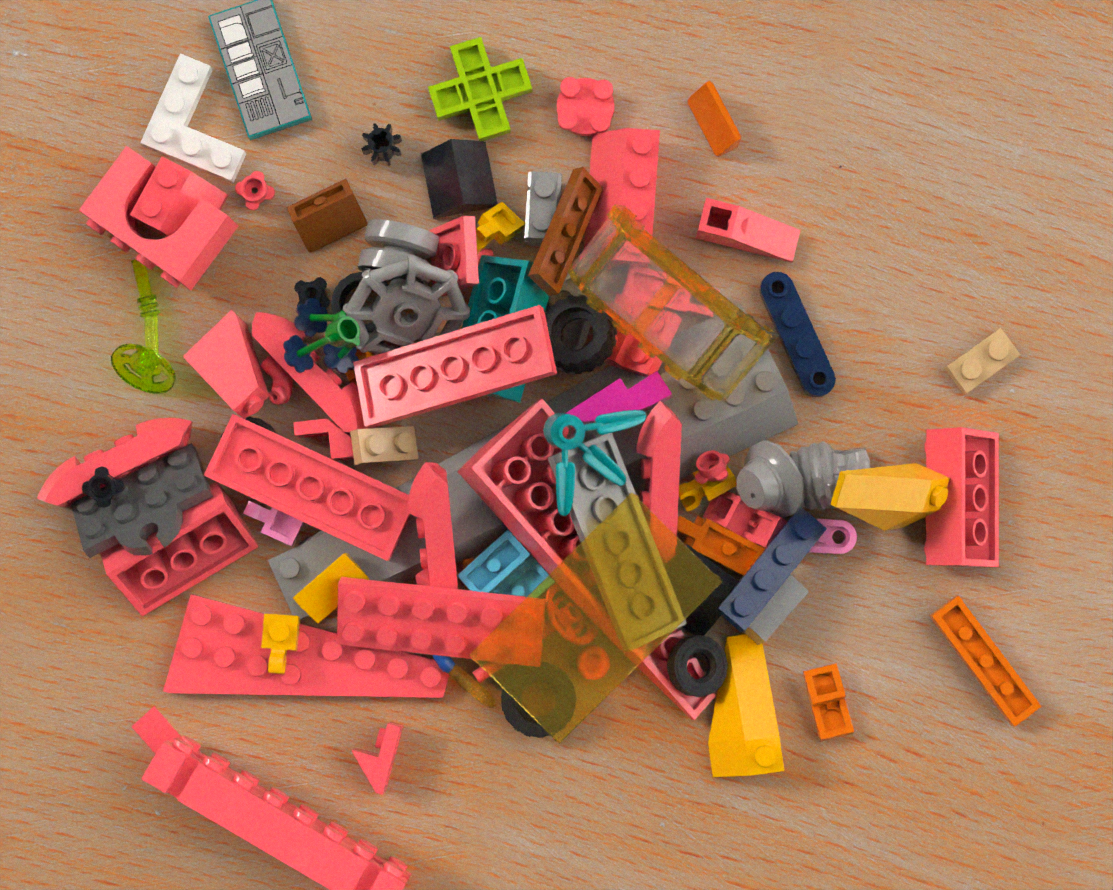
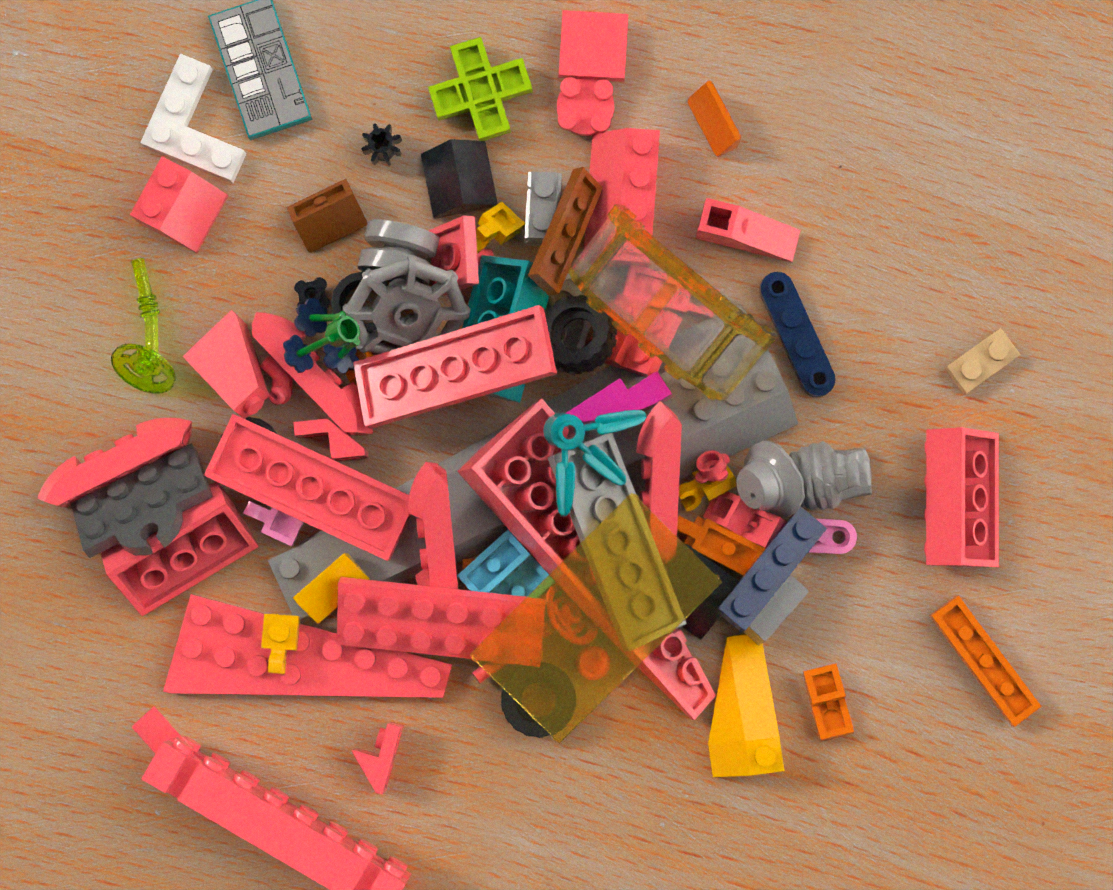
(93, 489): black plate -> none
(181, 255): coral arch -> none
(245, 188): coral plate -> none
(384, 445): tan plate -> none
(447, 665): clear yellow piece -> none
(593, 45): none -> coral tile
(678, 670): black tyre -> none
(890, 494): yellow wedge -> none

